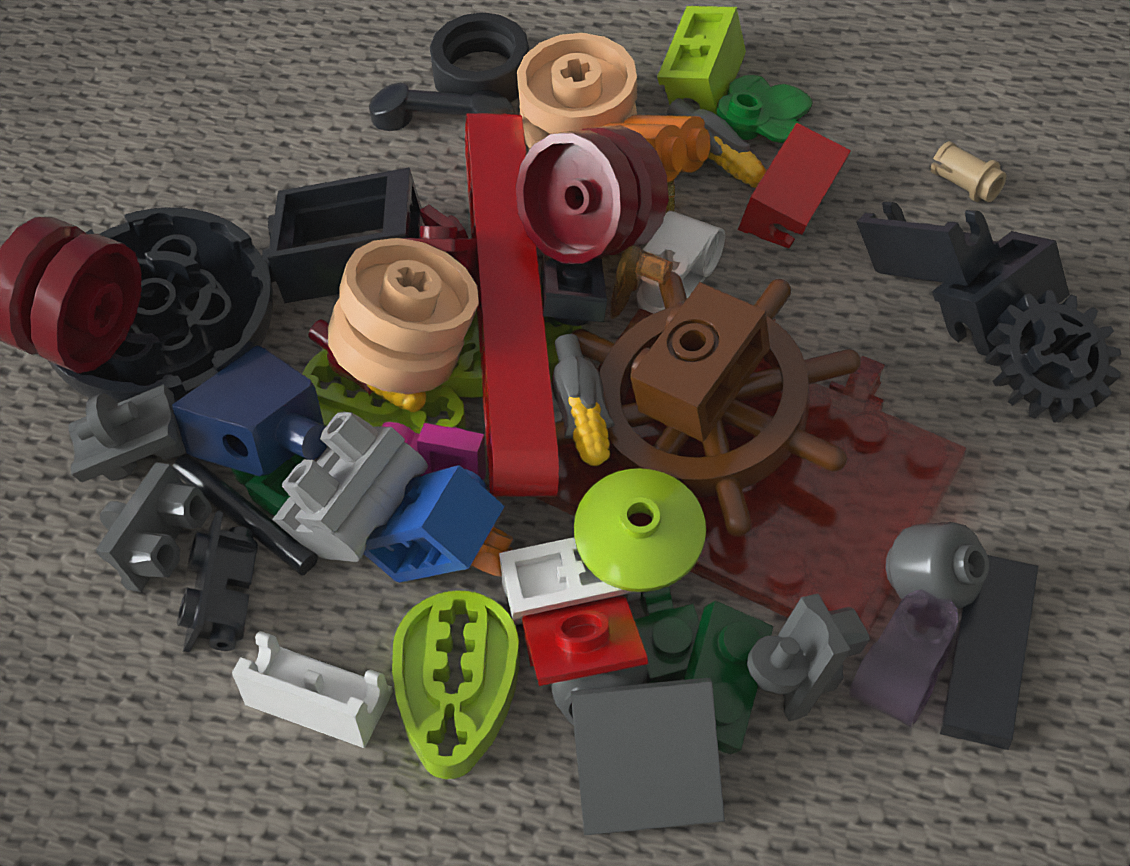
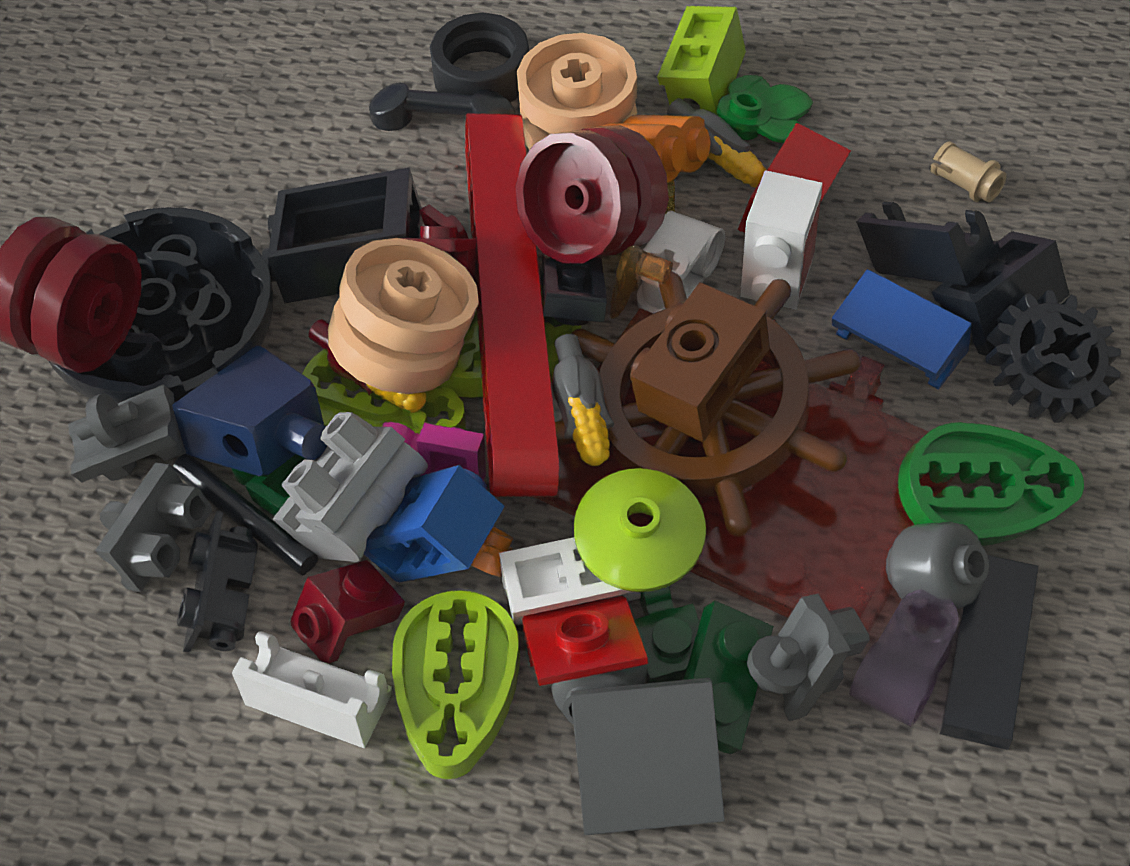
(343, 605): none -> dark red bracket
(780, 235): none -> white brick
(904, 326): none -> blue hinge
(1008, 459): none -> green piece

